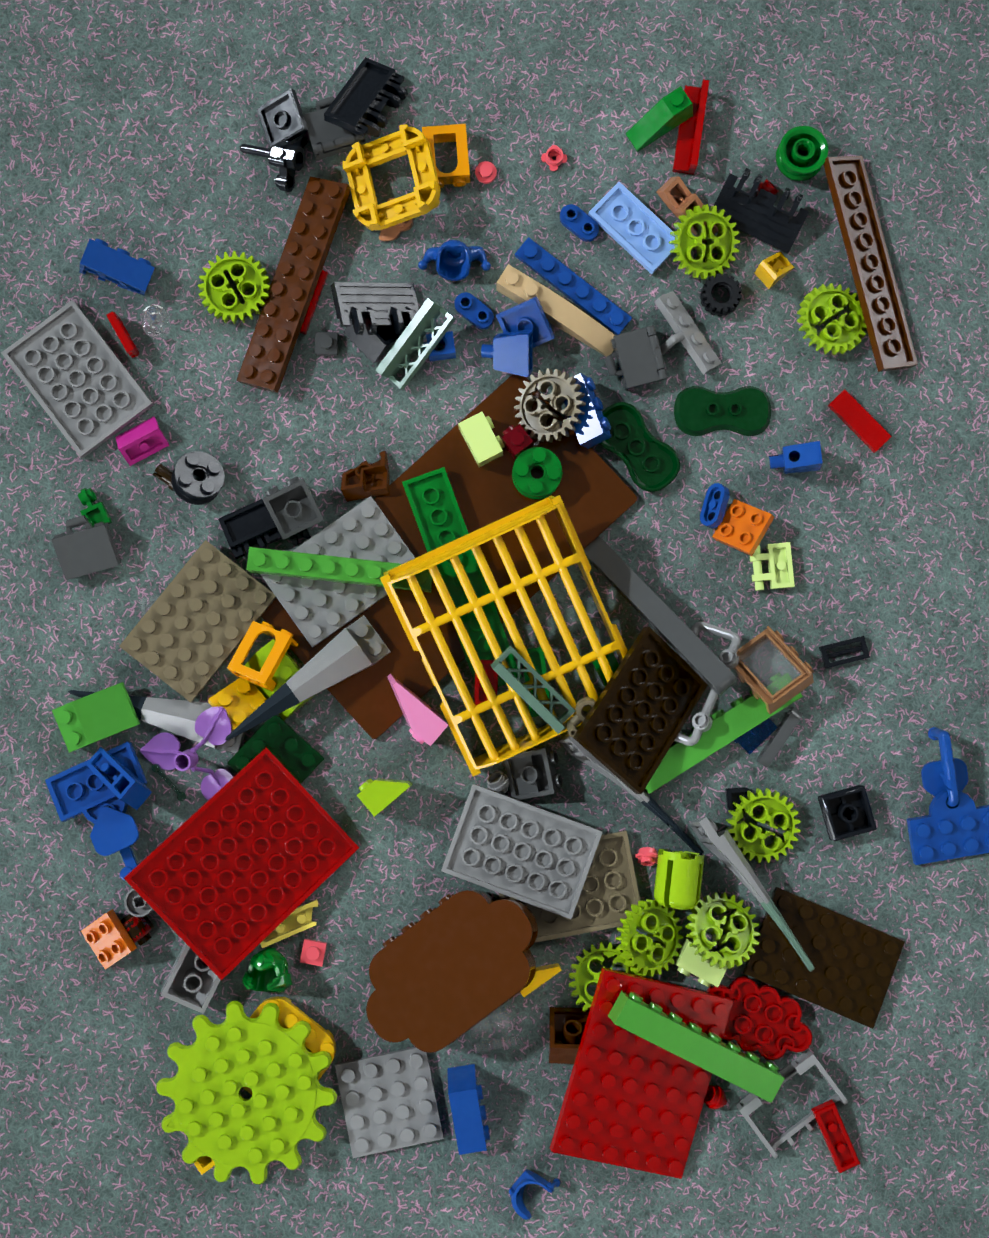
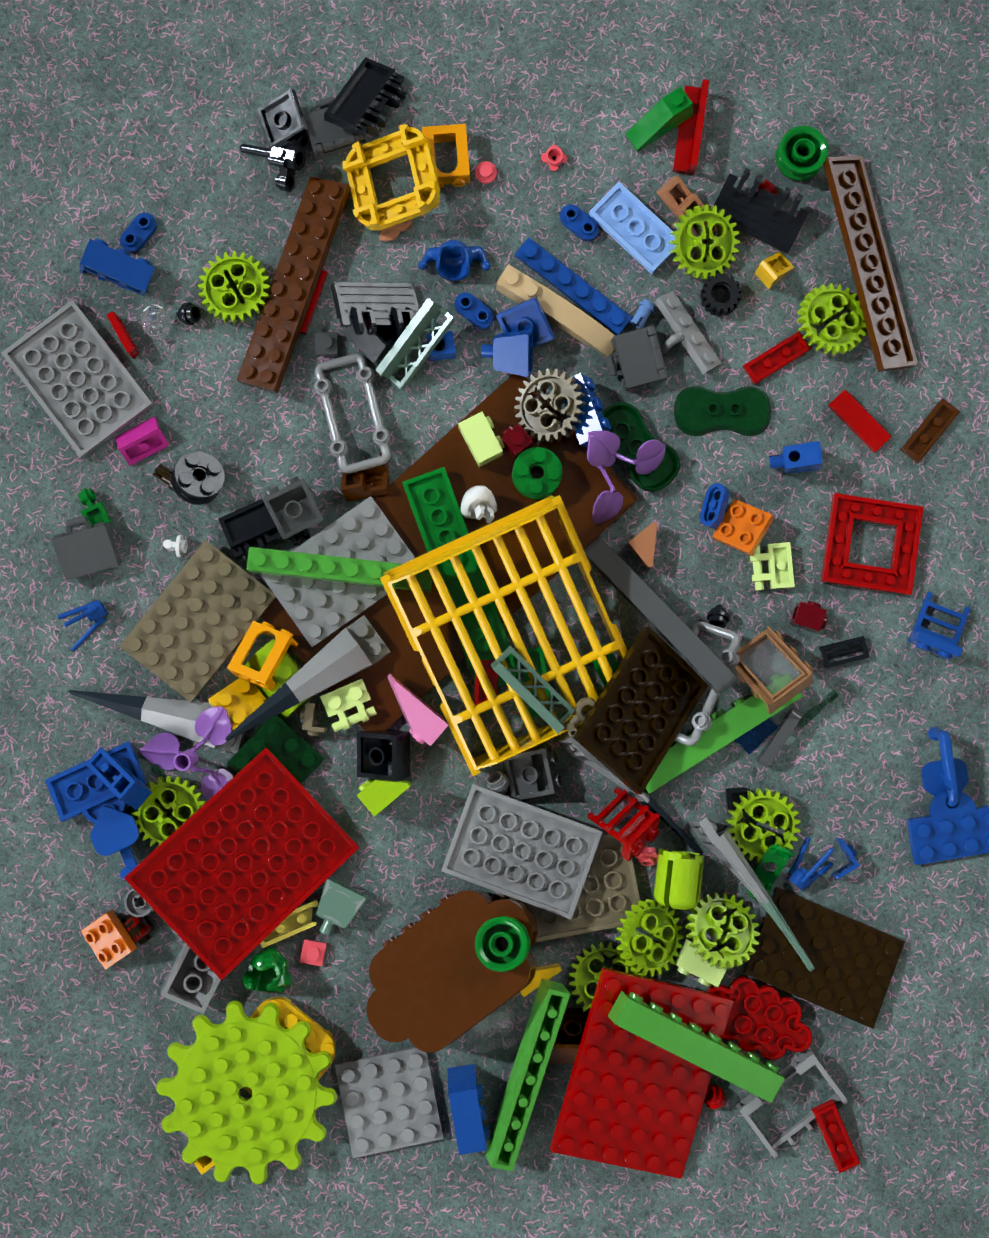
(93, 611): none -> blue plant
(95, 717): bright green slope -> none
(140, 233): none -> blue plate
(179, 546): none -> white plate
(183, 795): none -> lime gear
(188, 313): none -> black plate
(308, 715): none -> dark tan bracket
(338, 905): none -> sand green torso
(346, 698): none -> yellowish green plate
(381, 436): none -> light grey bar
(383, 754): none -> black slope
(479, 503): none -> white piece
(487, 948): none -> green wheel
(518, 1187): blue helmet -> none
(527, 1075): none -> bright green brick
(602, 453): none -> medium lavender plant
(637, 831): none -> red plate
(643, 312): none -> medium blue pin
(644, 545): none -> nougat slope
(718, 616): none -> black plate
(776, 358): none -> red tile
(777, 855): none -> green piece
(804, 878): none -> blue plant
(809, 616): none -> dark red brick
(814, 711): none -> clear green piece
(839, 571): none -> red plate
(850, 854): none -> blue bracket
(860, 818): black brick -> none
(929, 430): none -> reddish brown tile
(935, 642): none -> blue plate

